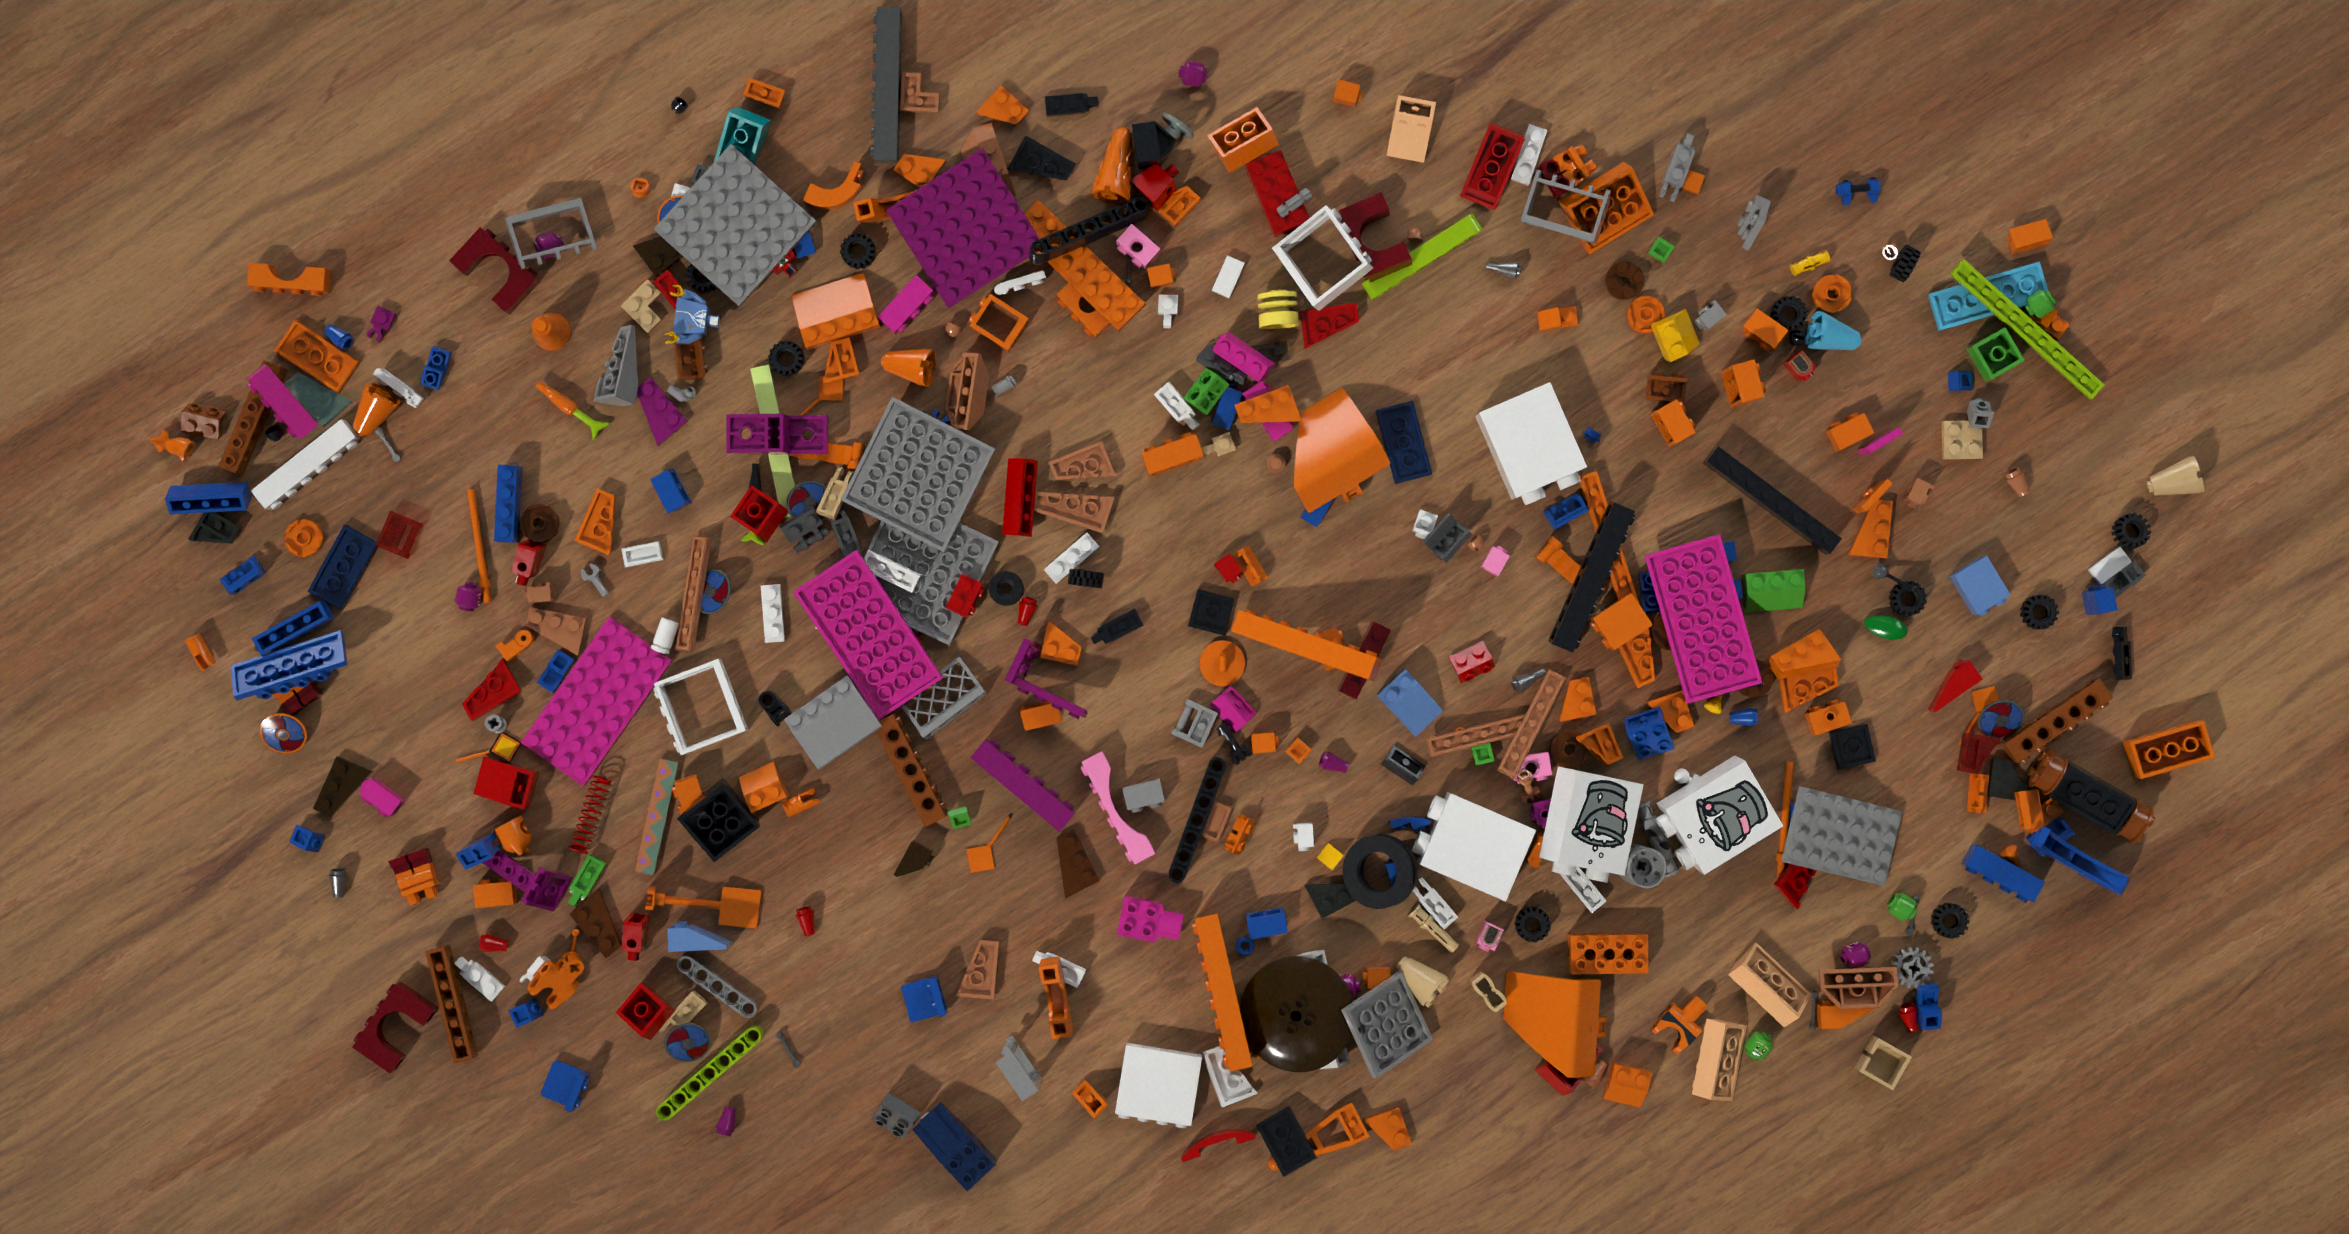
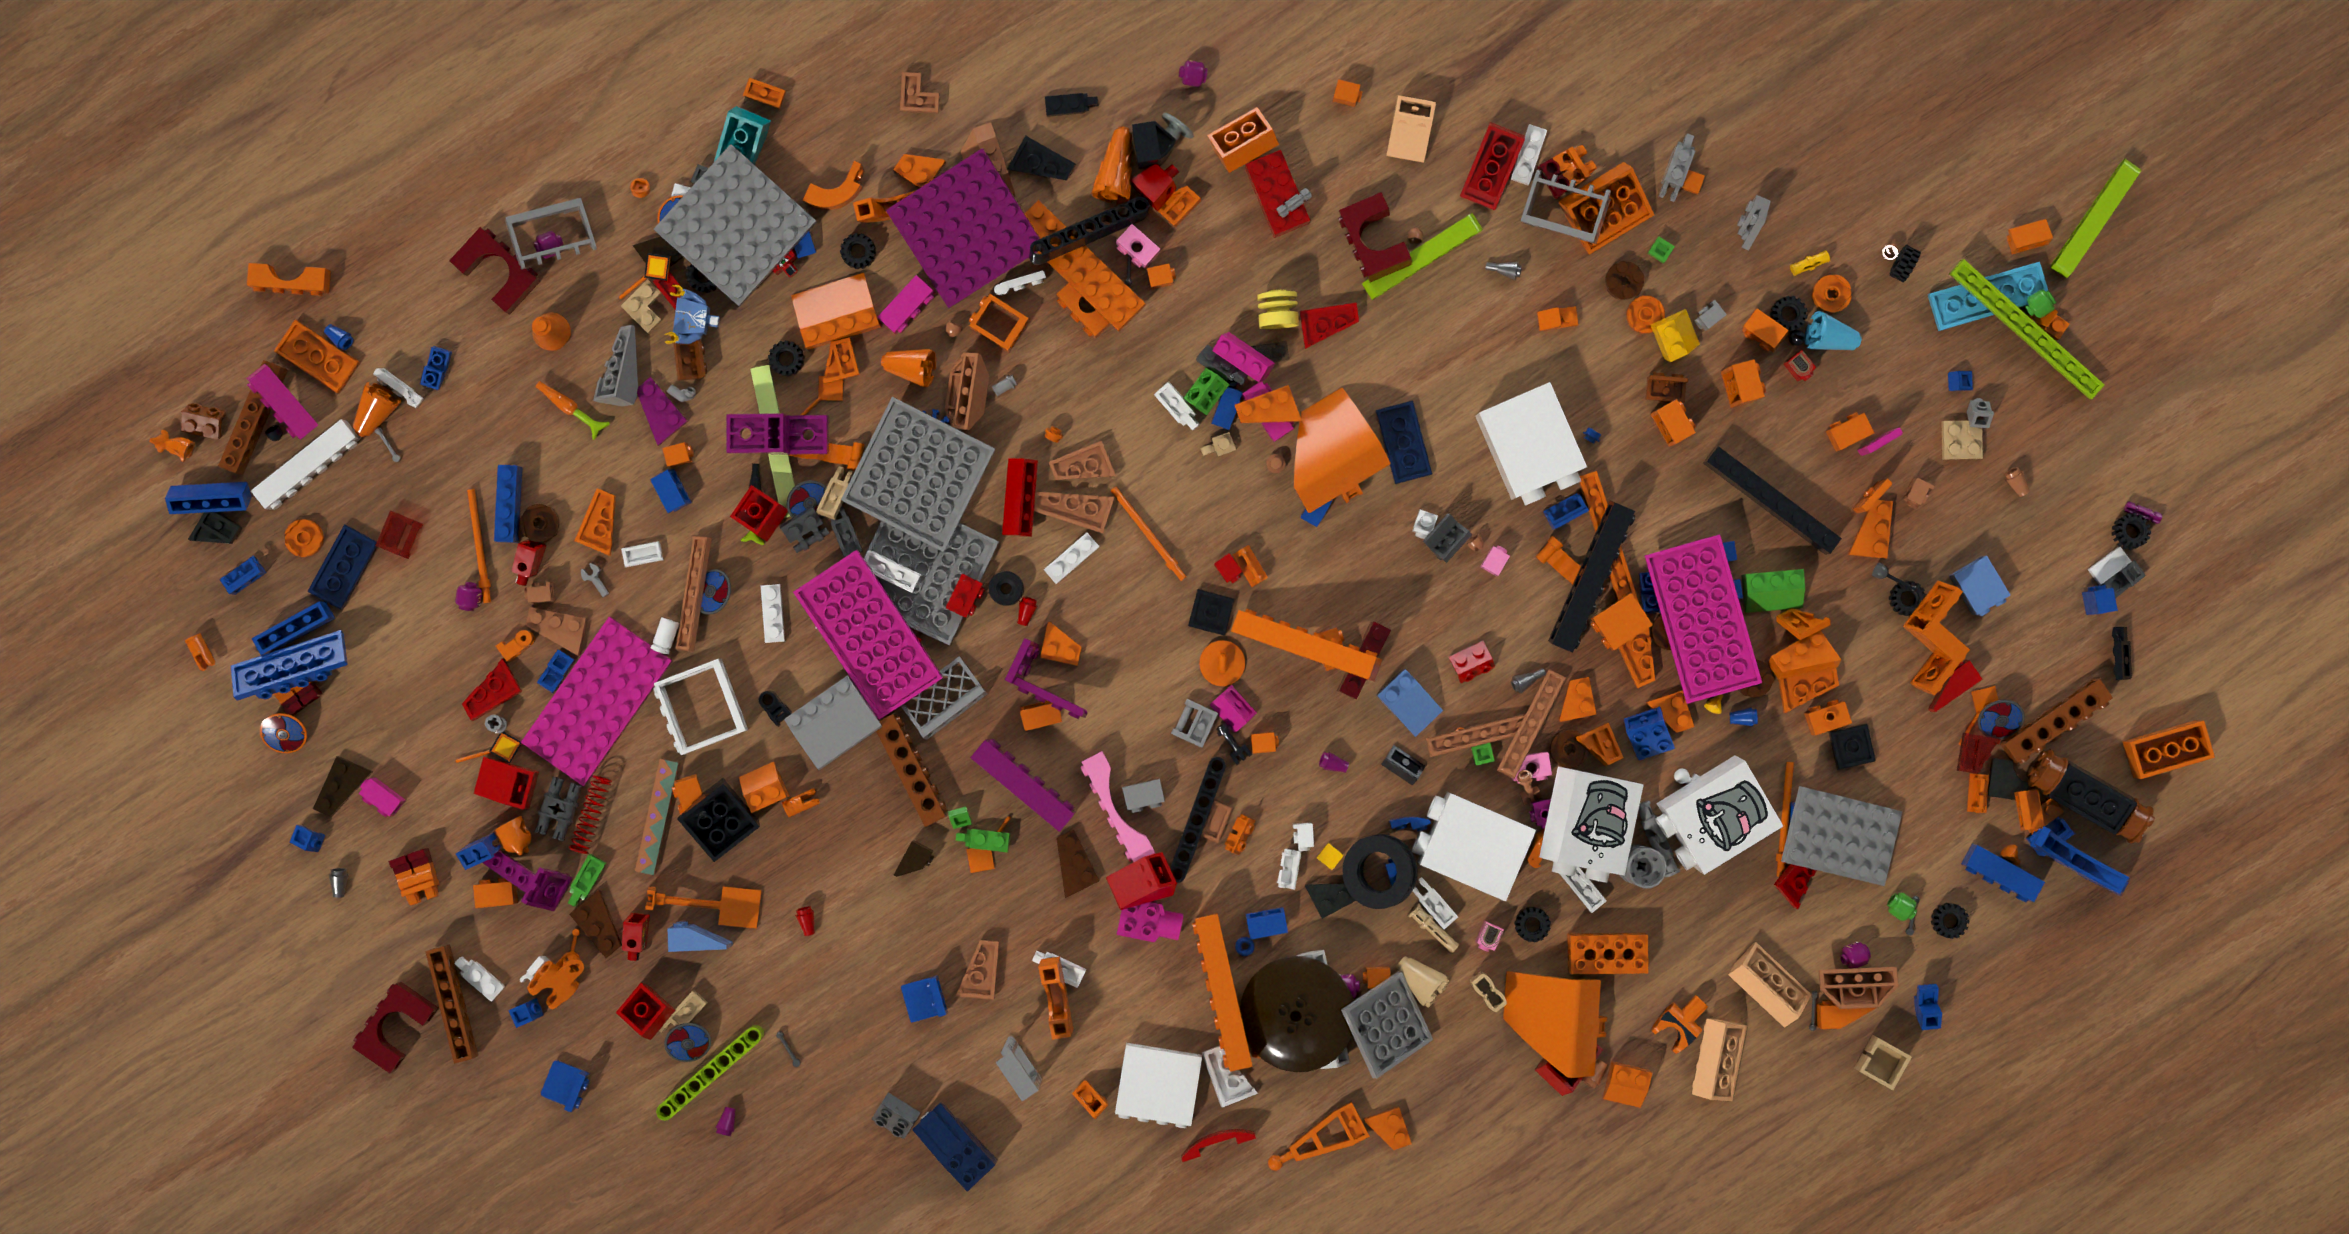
(317, 399): clear light blue wing -> none
(382, 320): magenta plate -> none
(491, 943): red cone -> none
(549, 812): none -> dark grey pin
(656, 268): none -> piece
(678, 454): none -> orange brick
(679, 105): black hinge -> none
(727, 987): light grey beam -> none
(887, 85): dark grey brick -> none
(985, 840): none -> bright green hinge
(1003, 107): orange wing -> none
(1053, 434): none -> orange plate
(1085, 578): black tyre -> none
(1118, 627): black hinge -> none
(1142, 881): none -> red slope
(1167, 306): white plate -> none
(1171, 562): none -> orange bar
(1172, 454): orange brick -> none
(1228, 277): white tile -> none
(1286, 1141): black plate -> none
(1290, 863): none -> white hinge
(1298, 750): orange plate -> none
(1302, 232): white window -> none
(1758, 1045): bright green head -> none
(1801, 623): none -> orange wing
(1846, 189): blue piece -> none
(1886, 627): green arm -> none
(1909, 1015): red cone -> none
(1913, 959): light grey gear -> none
(1926, 627): none -> orange bracket
(1995, 354): bright green brick -> none
(2051, 612): black tyre -> none
(2095, 218): none -> lime beam
(2145, 512): none -> magenta axle
(2177, 479): tan cone -> none

